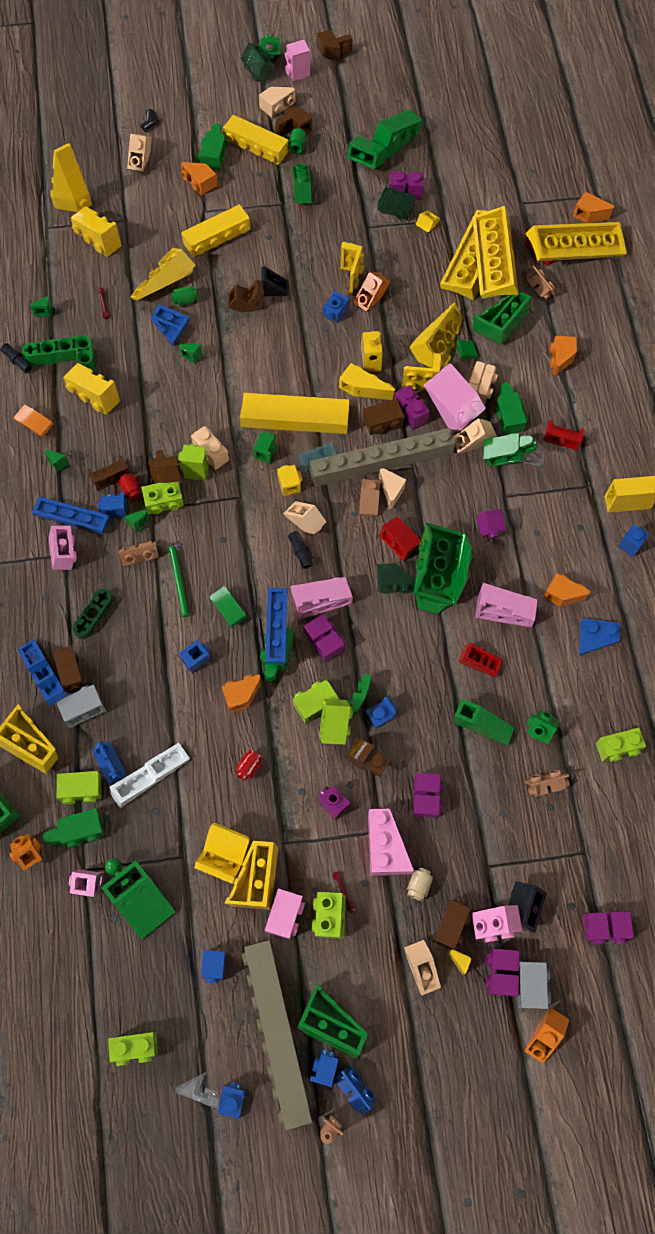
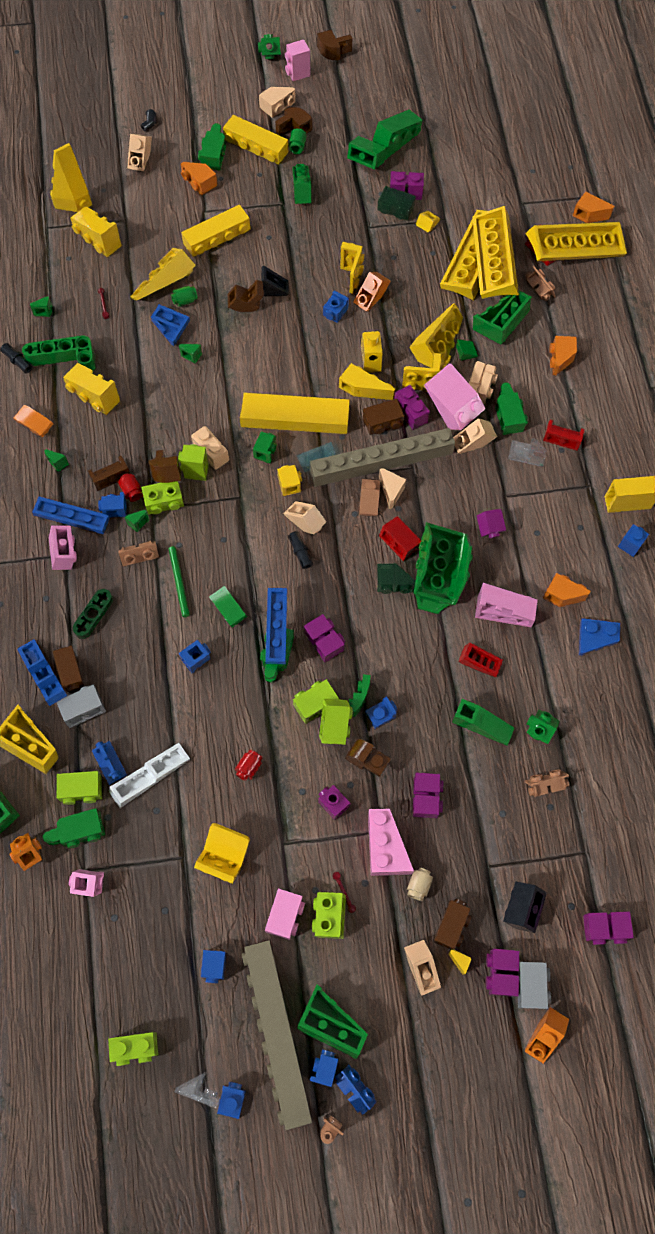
(140, 901): green slope -> none
(241, 693): orange slope -> none
(256, 879): yellow wedge -> none
(257, 62): clear green brick -> none
(320, 597): bright pink wedge -> none
(497, 922): bright pink brick -> none
(508, 449): hinge -> none
(620, 744): lime brick -> none

